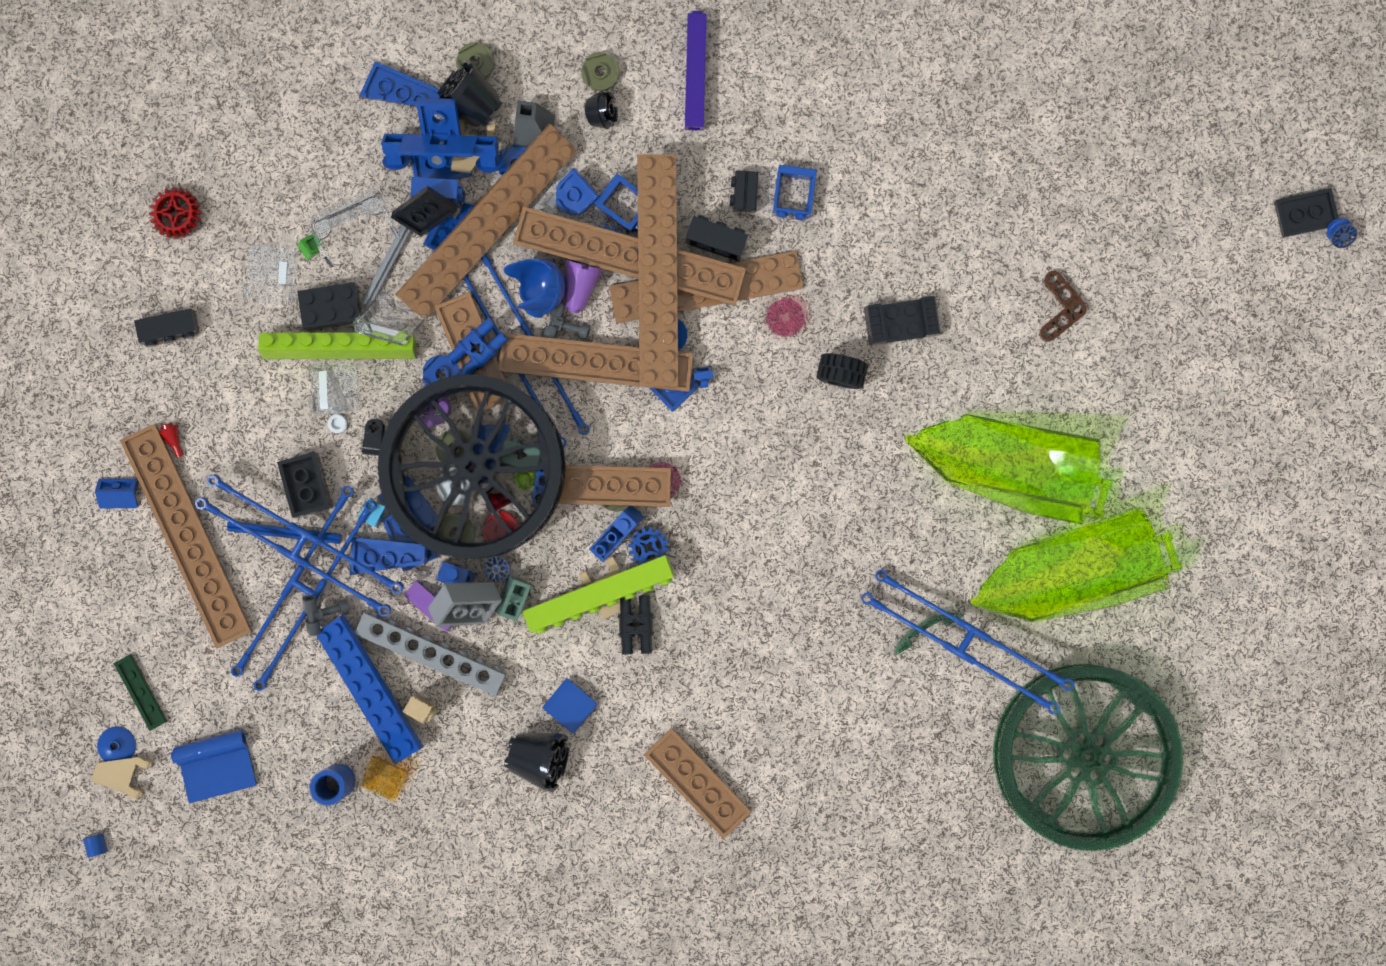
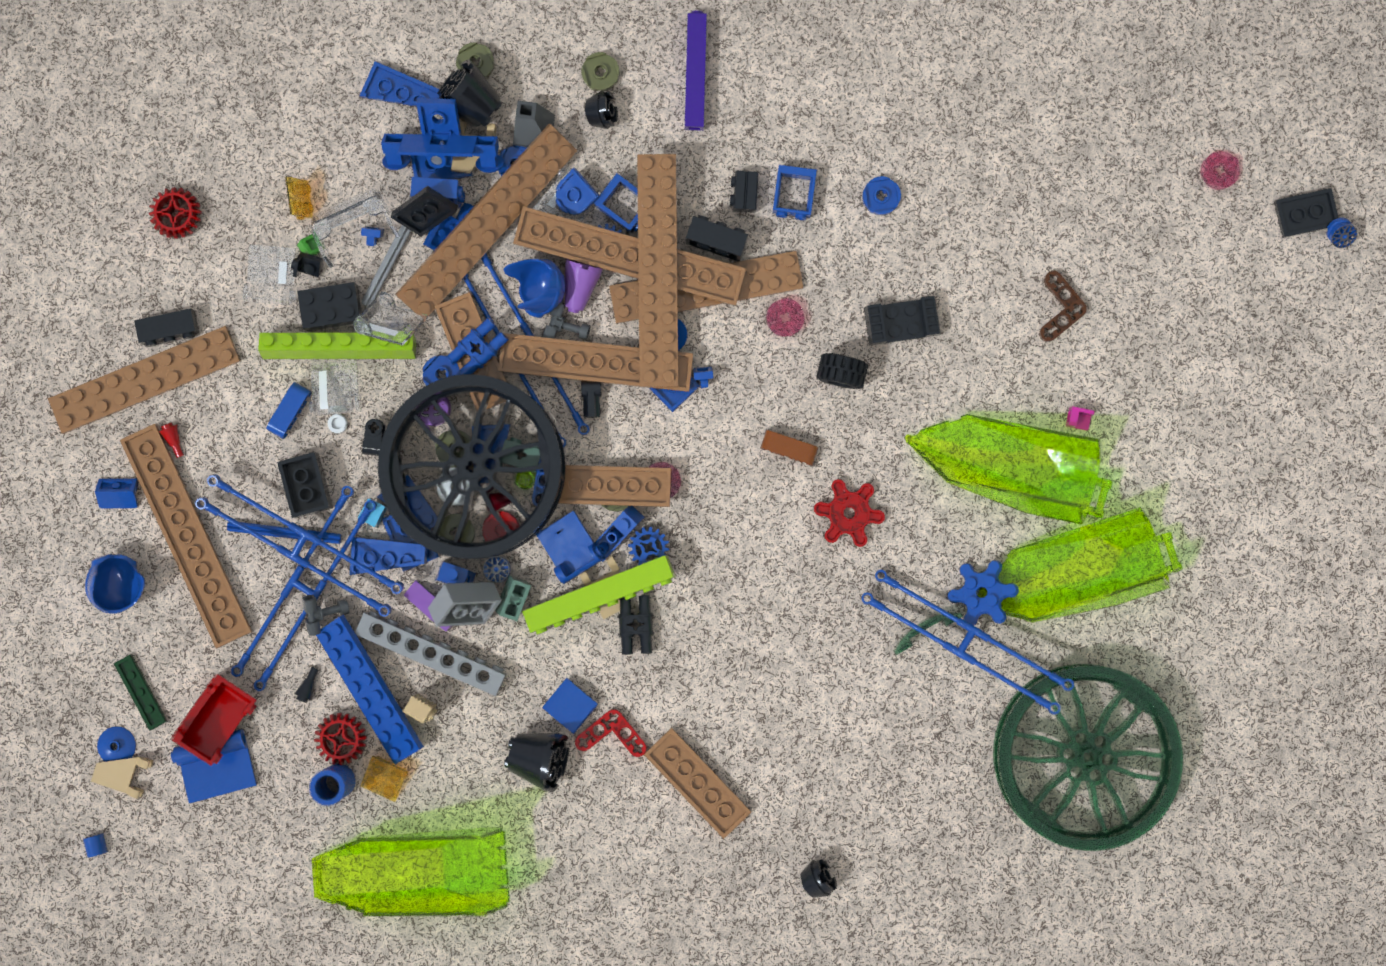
(114, 583): none -> blue piece
(144, 380): none -> medium nougat plate
(213, 719): none -> red windscreen
(288, 409): none -> blue beam
(299, 198): none -> clear yellow hinge
(305, 690): none -> black cone
(307, 264): none -> black bracket
(349, 741): none -> red gear
(372, 235): none -> blue tile
(417, 874): none -> clear neon green windscreen
(571, 549): none -> blue door
(591, 398): none -> black piece
(616, 728): none -> red beam
(789, 447): none -> dark orange beam
(817, 879): none -> black cone
(835, 512): none -> red plate
(887, 187): none -> blue plate
(995, 592): none -> blue plate
(1079, 418): none -> dark pink panel
(1229, 164): none -> clear pink plate

